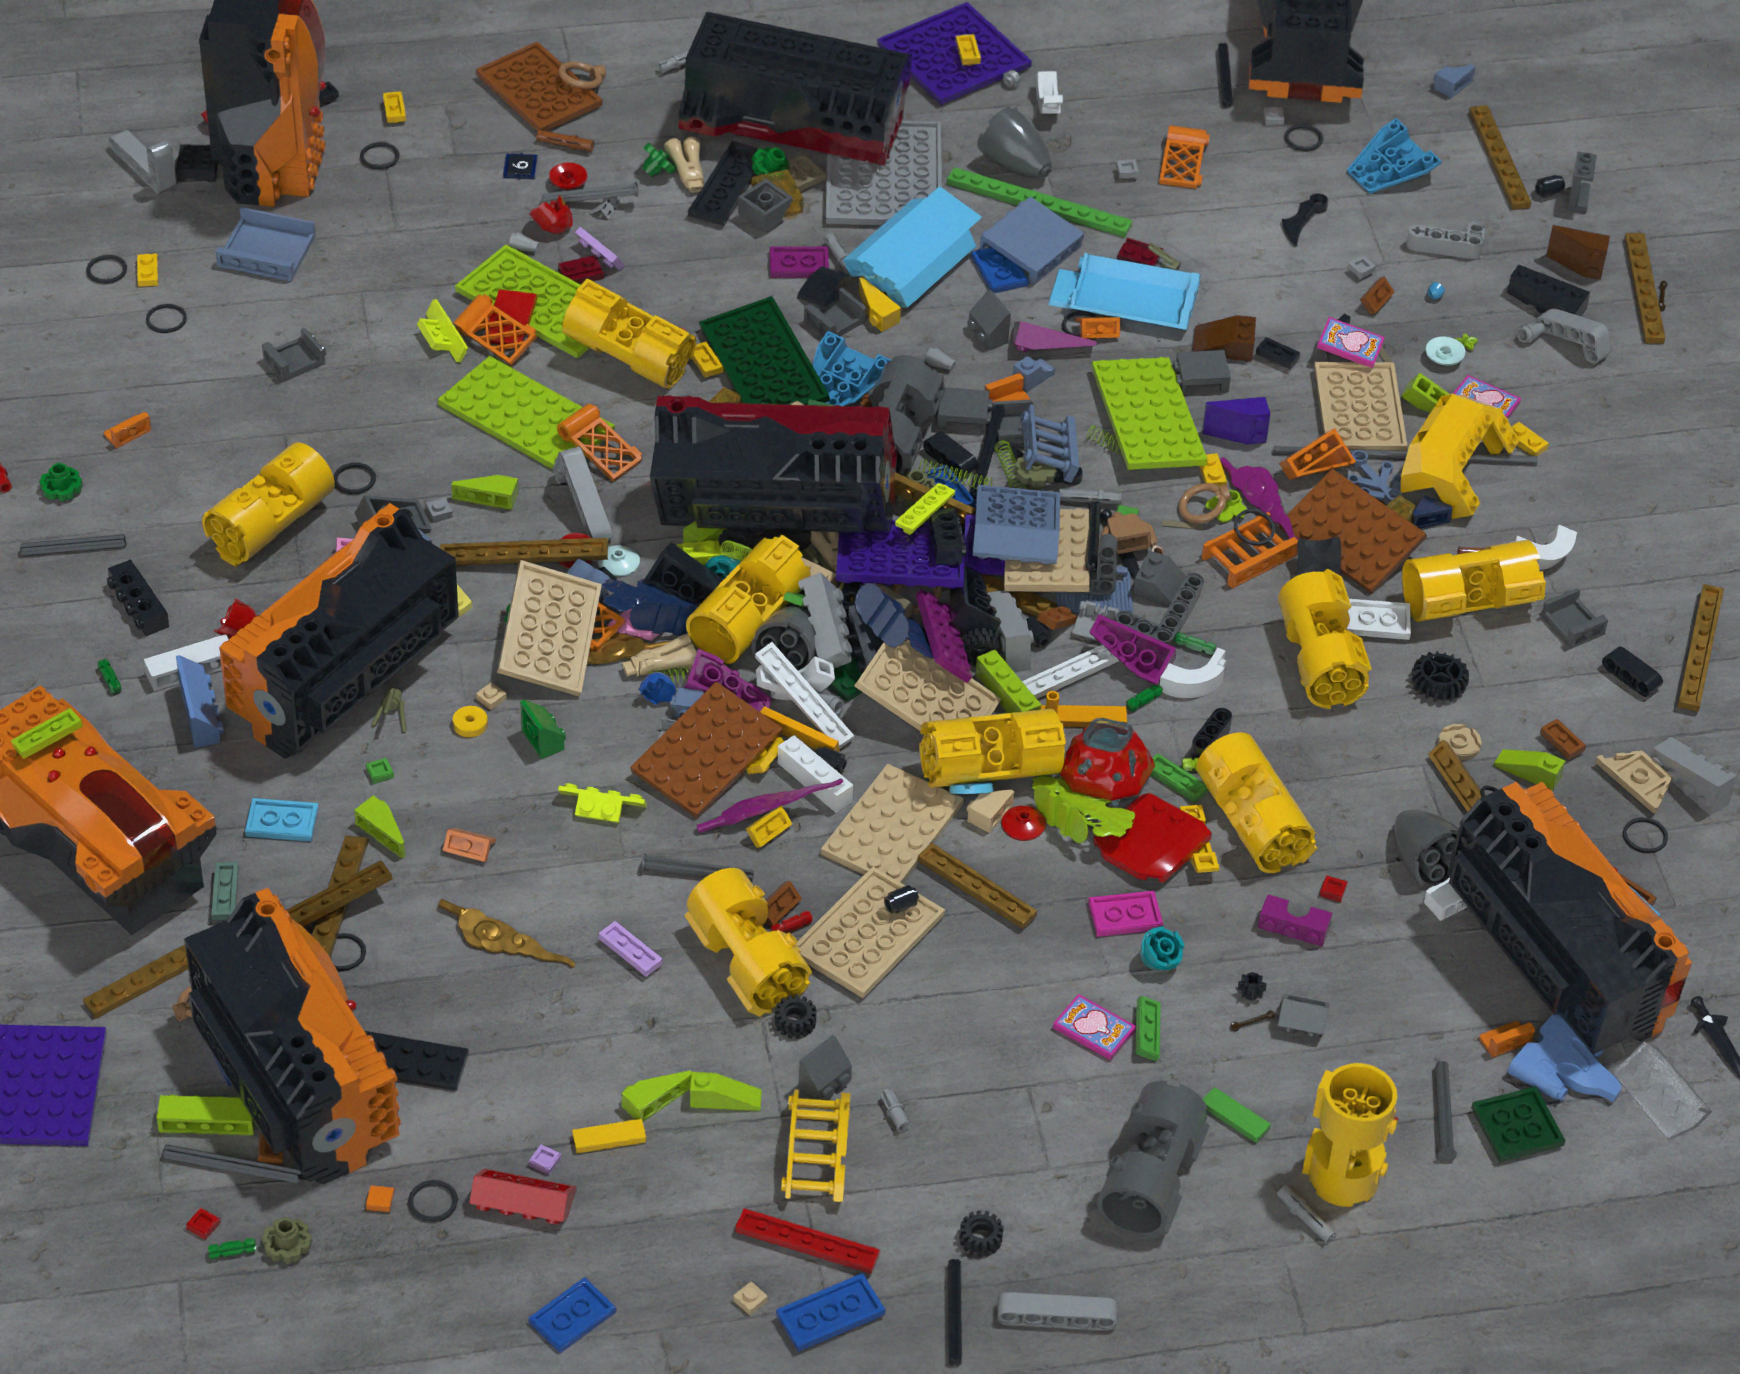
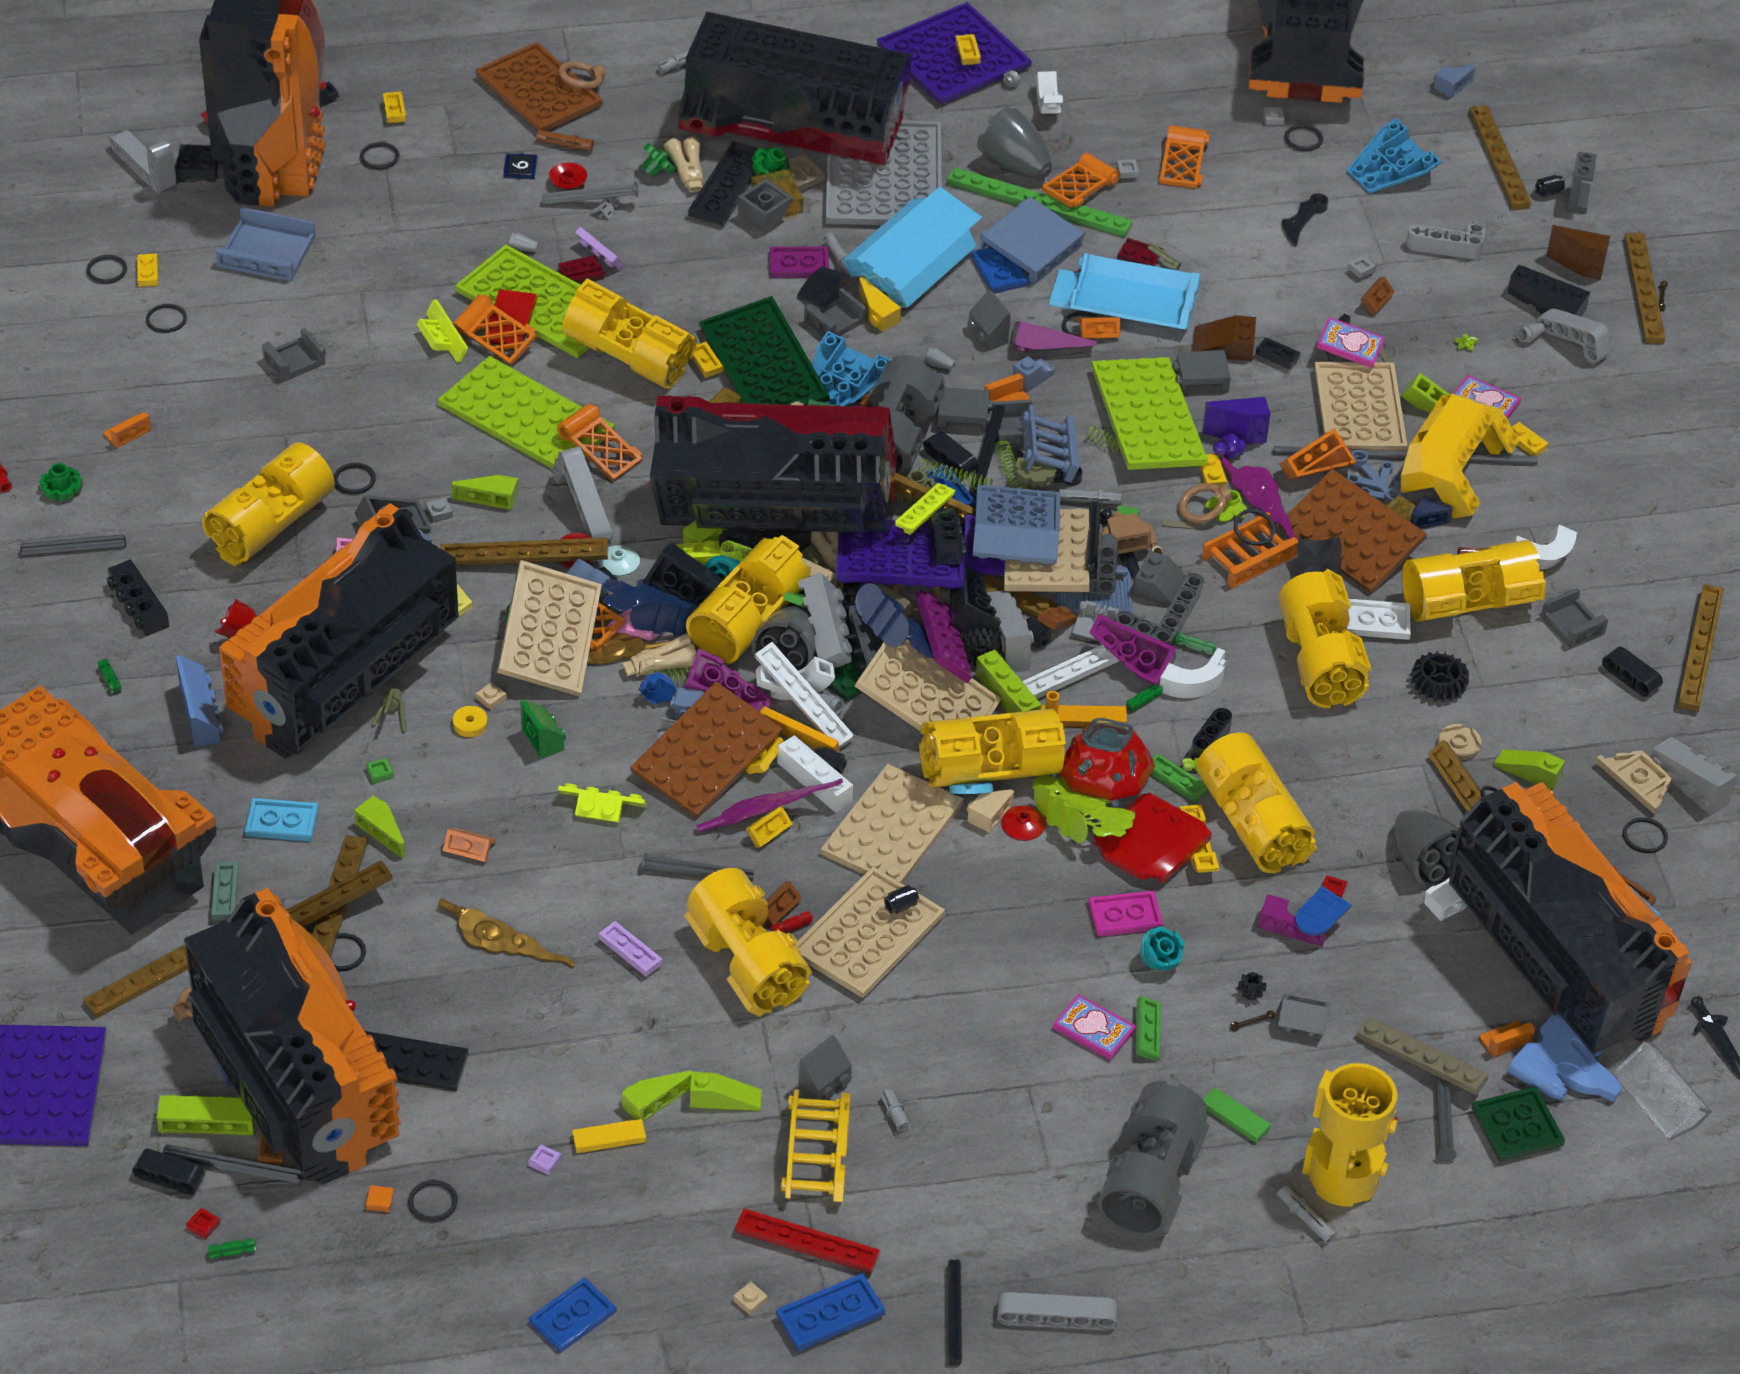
(46, 733): lime plate -> none
(162, 668): white brick -> none
(168, 1171): none -> black beam
(287, 1240): olive plant -> none
(522, 1195): red slope -> none
(552, 217): red helmet -> none
(798, 1006): black tyre -> none
(977, 885): pearl gold plate -> none
(983, 1222): black tyre -> none
(1092, 169): none -> orange piece
(1225, 75): black axle -> none
(1229, 446): none -> dark purple animal
(1320, 912): none -> blue window
(1422, 1055): none -> dark tan plate
(1436, 290): dark azure hinge -> none
(1445, 351): light aqua dish -> none
(1562, 739): dark orange plate -> none

